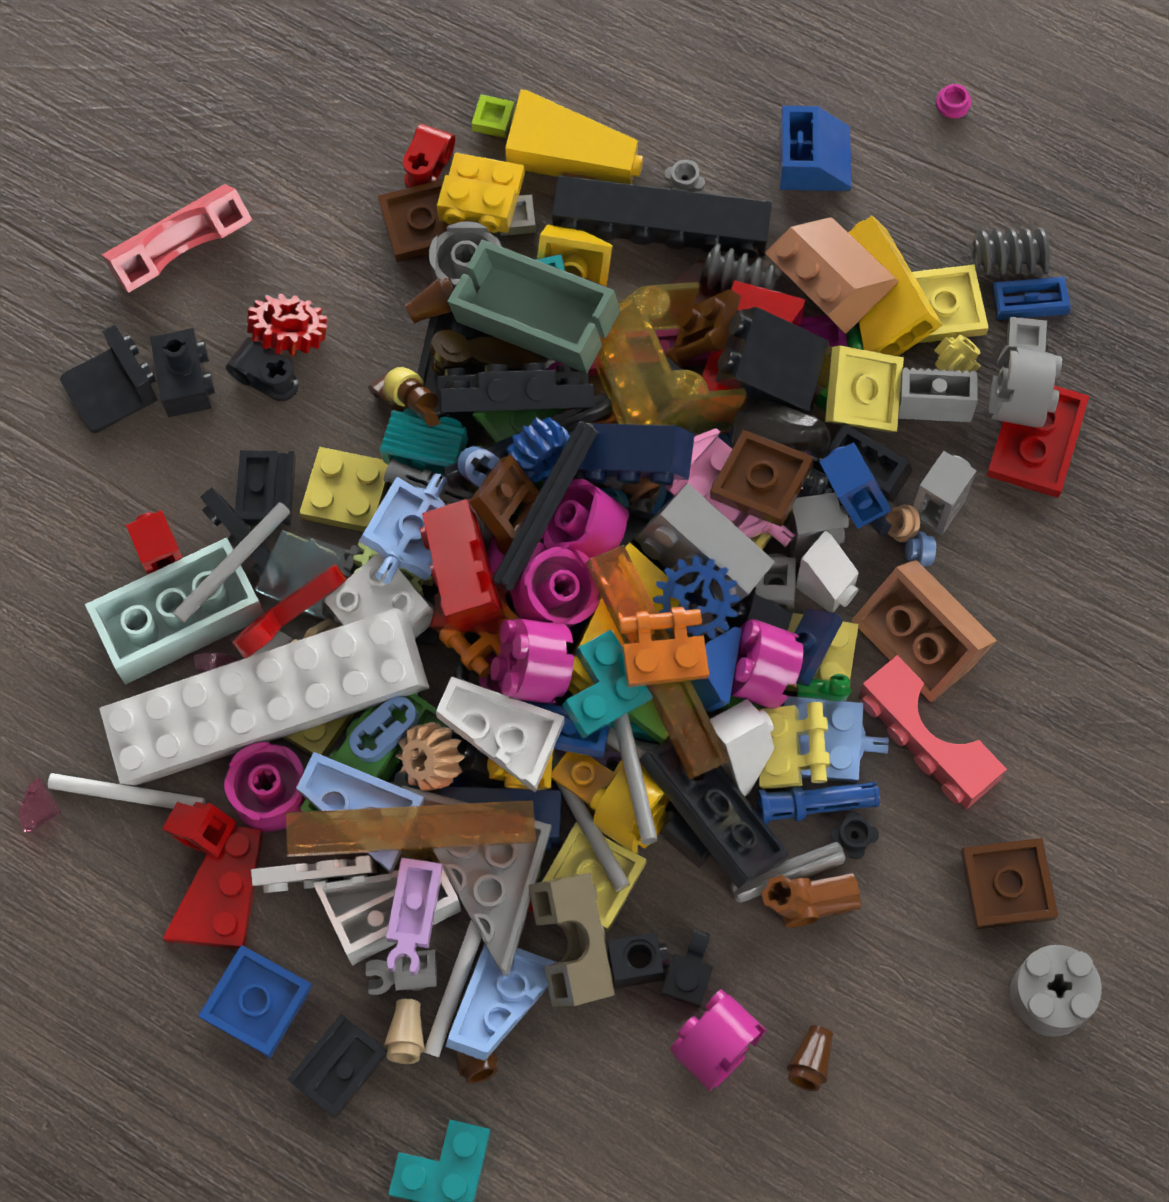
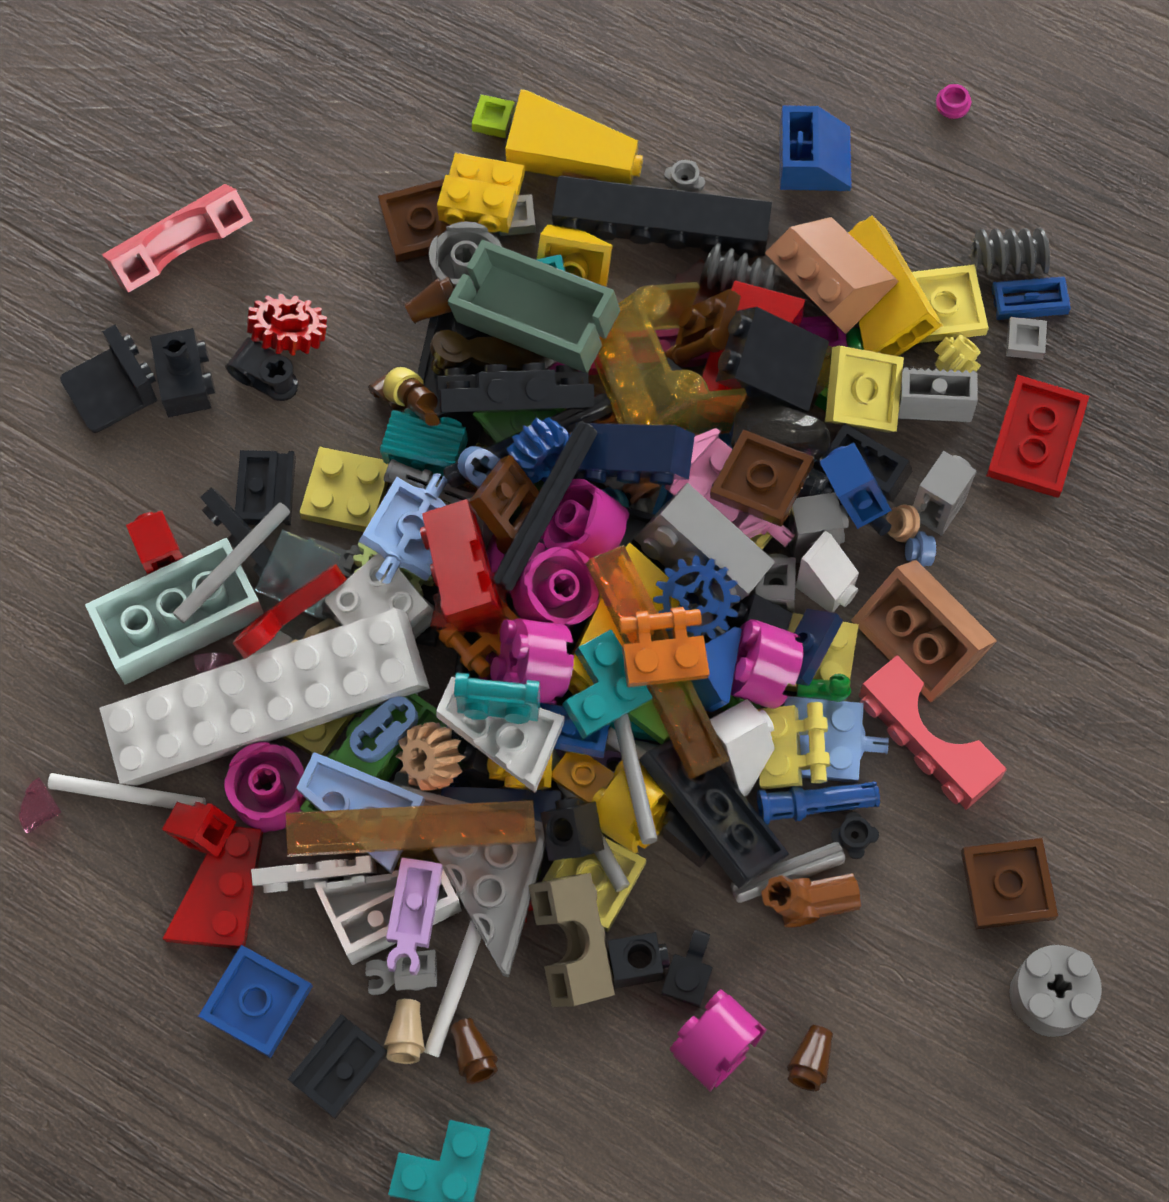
(427, 155): red piece -> none
(496, 1002): light blue wing -> none
(500, 699): none -> teal plate
(568, 843): none -> black brick
(1024, 386): light grey brick -> none

